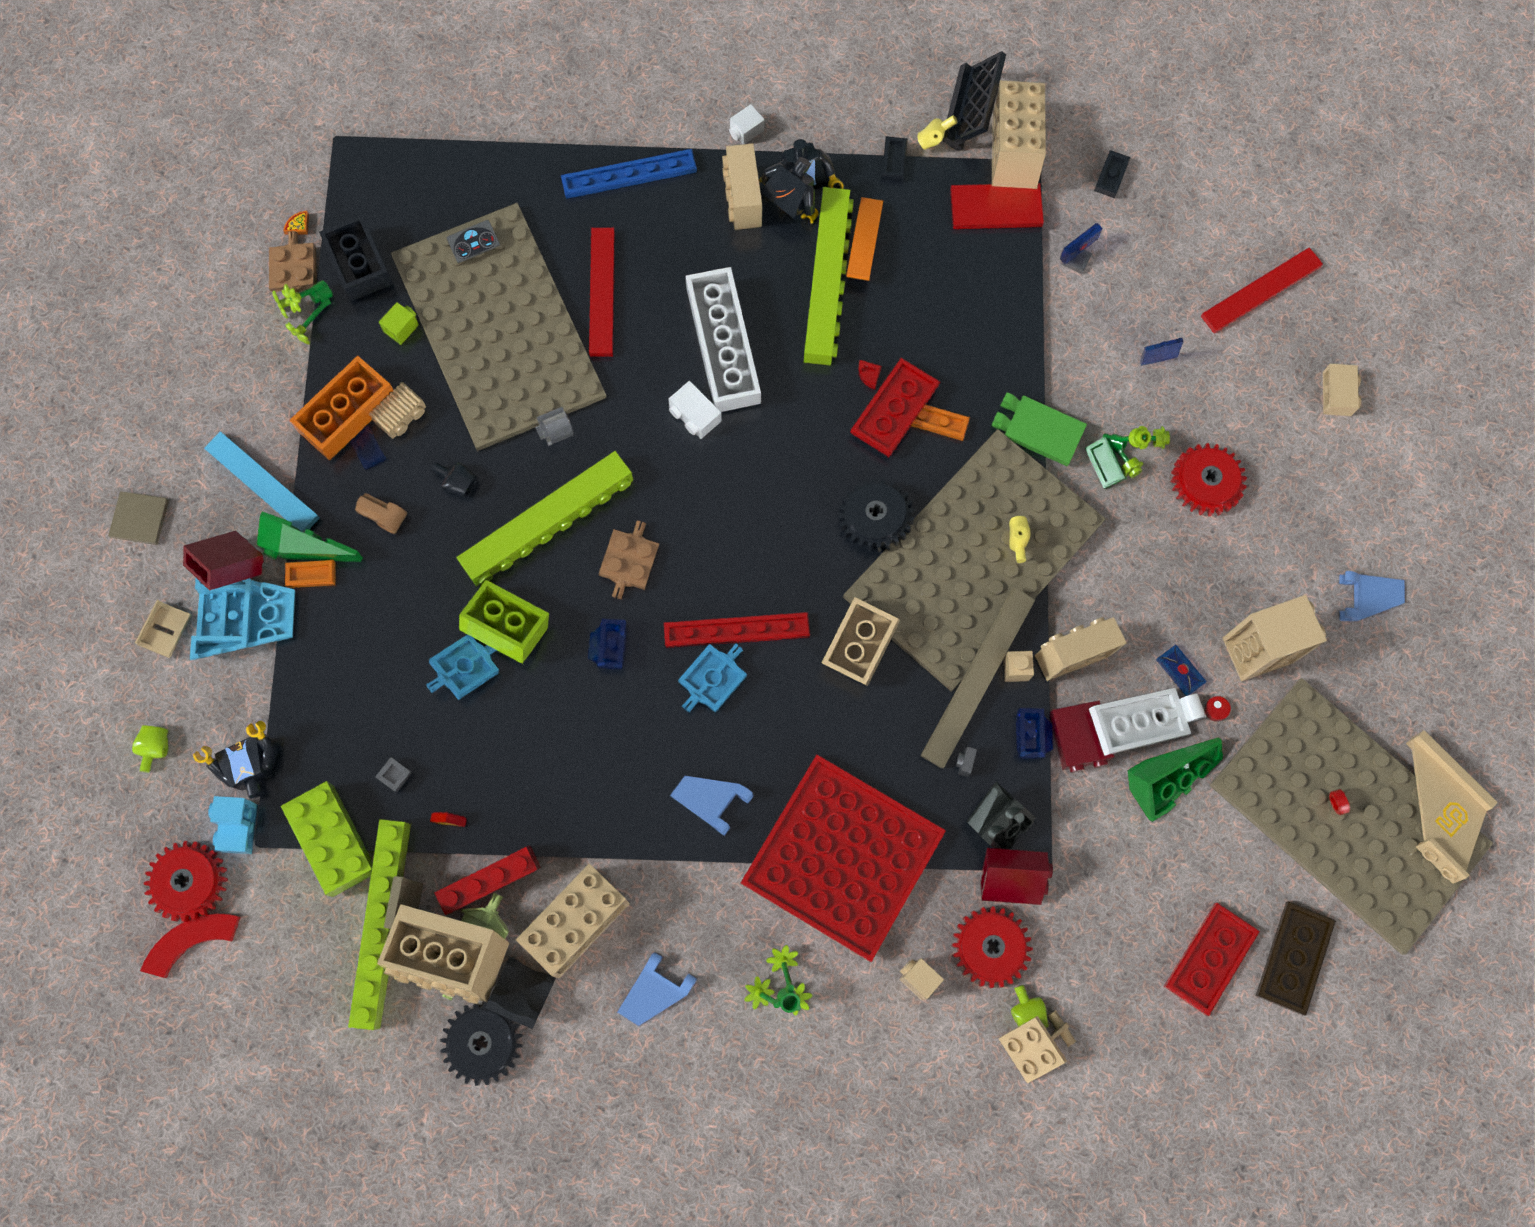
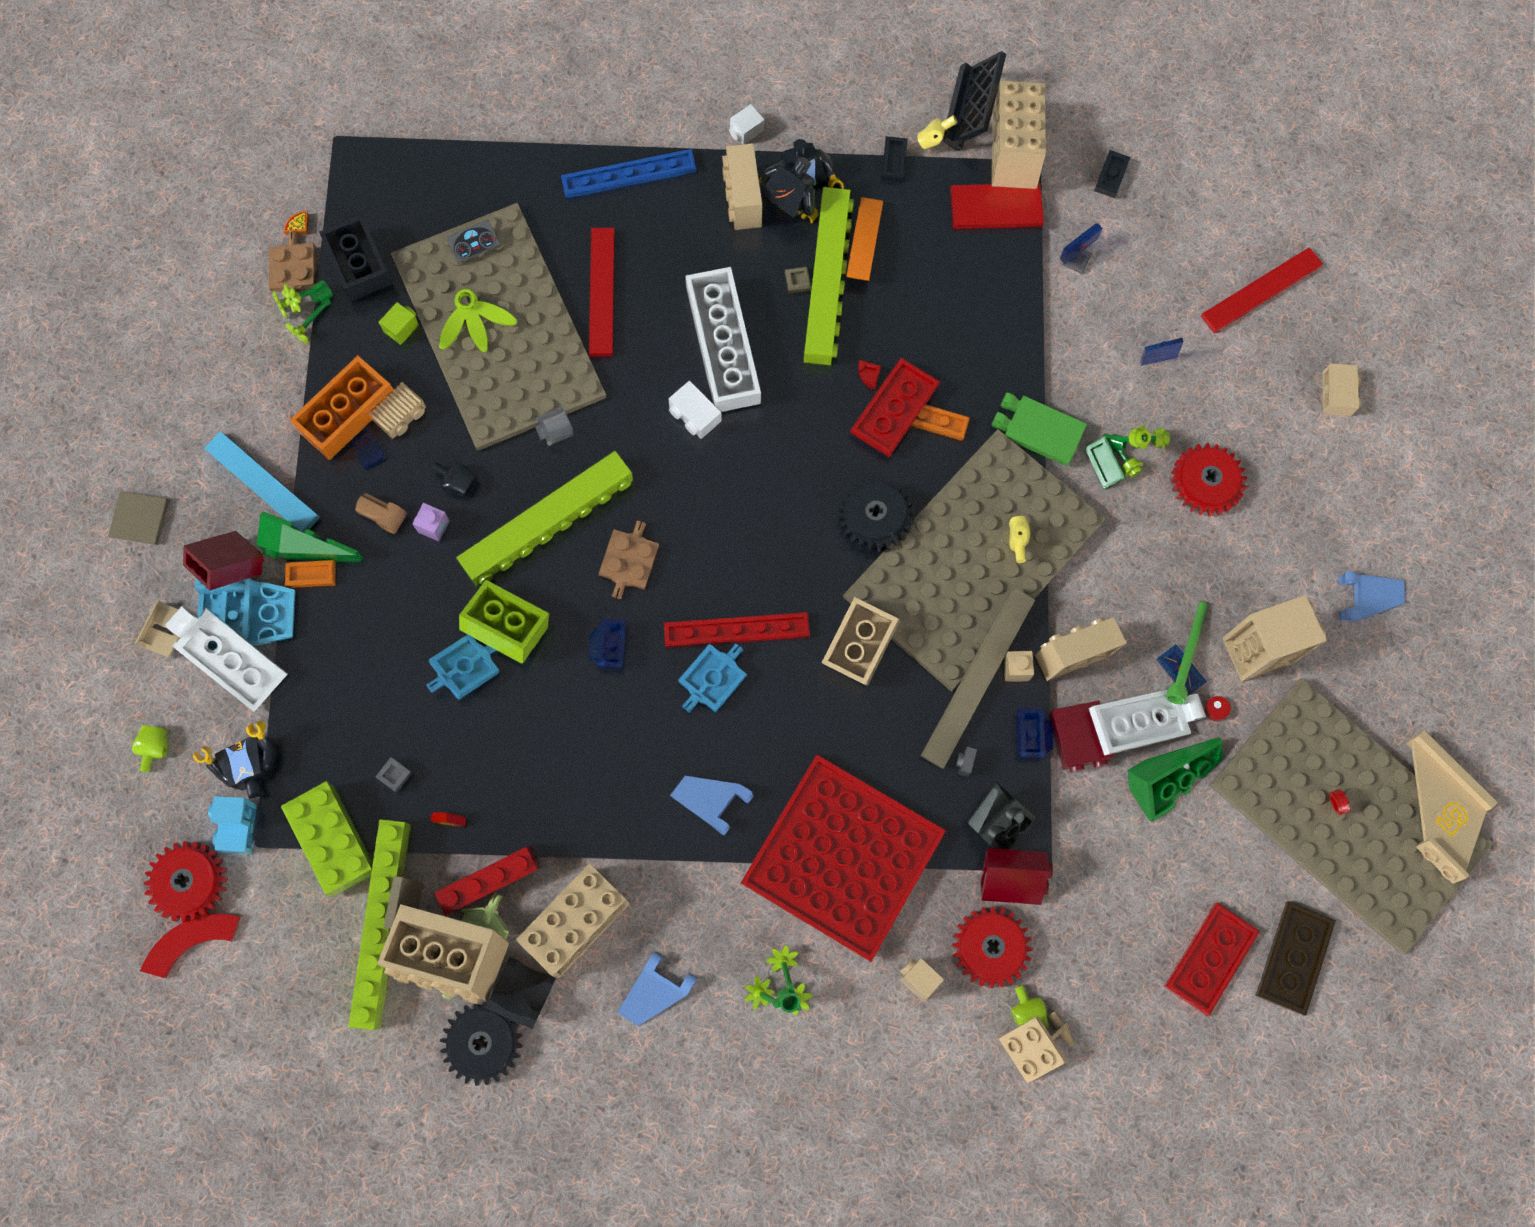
(234, 663): none -> white hinge
(431, 522): none -> lavender brick
(474, 323): none -> lime plant
(798, 280): none -> dark tan tile
(1177, 692): none -> bright green piece

